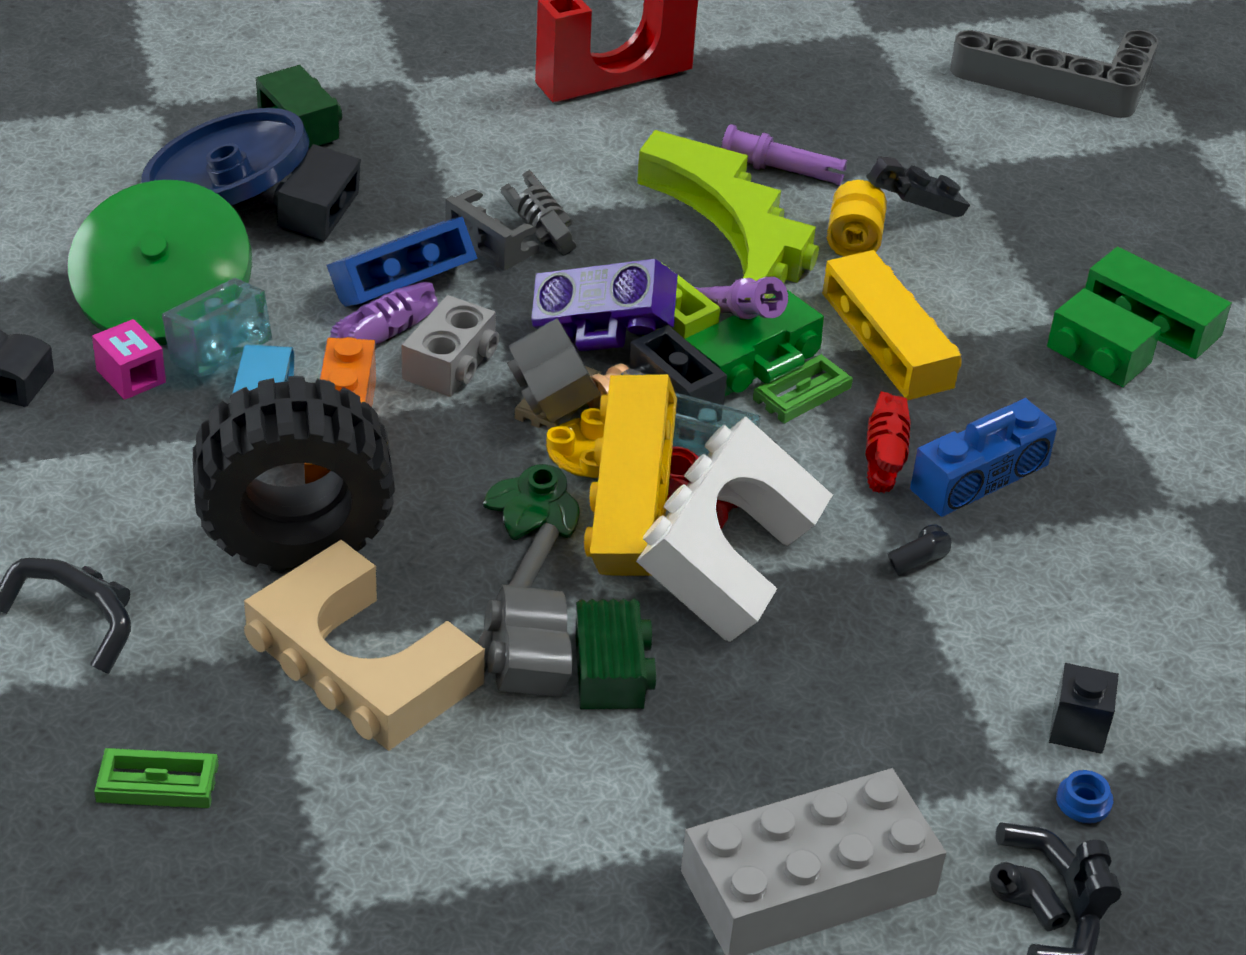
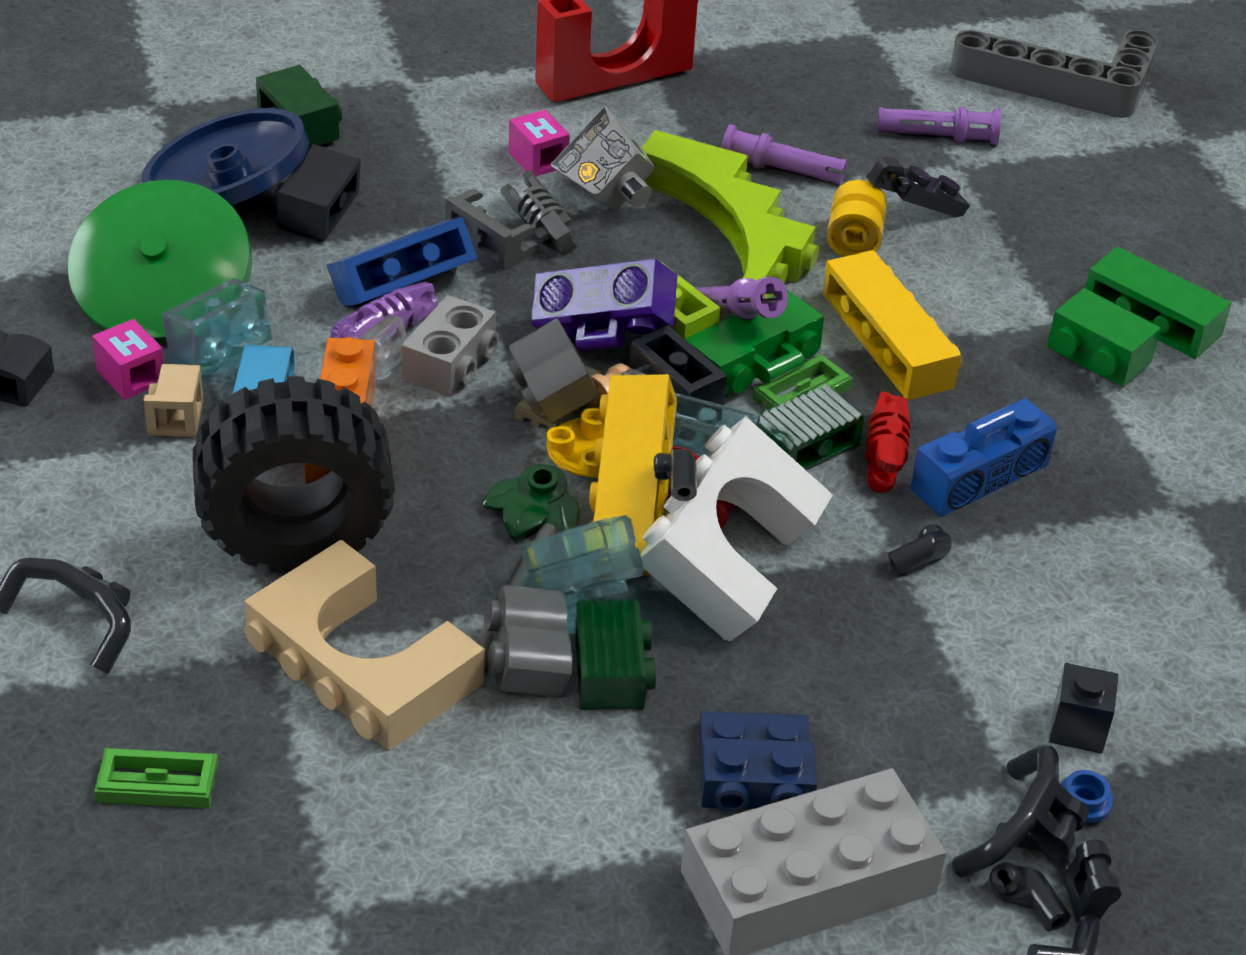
(175, 401): none -> tan brick
(388, 337): none -> clear plate
(537, 141): none -> dark pink brick
(585, 559): none -> clear light blue brick
(607, 162): none -> torso
(681, 469): none -> black arm
(754, 759): none -> dark blue plate
(813, 426): none -> brick
(890, 122): none -> medium lavender pin
(1044, 795): none -> black piece

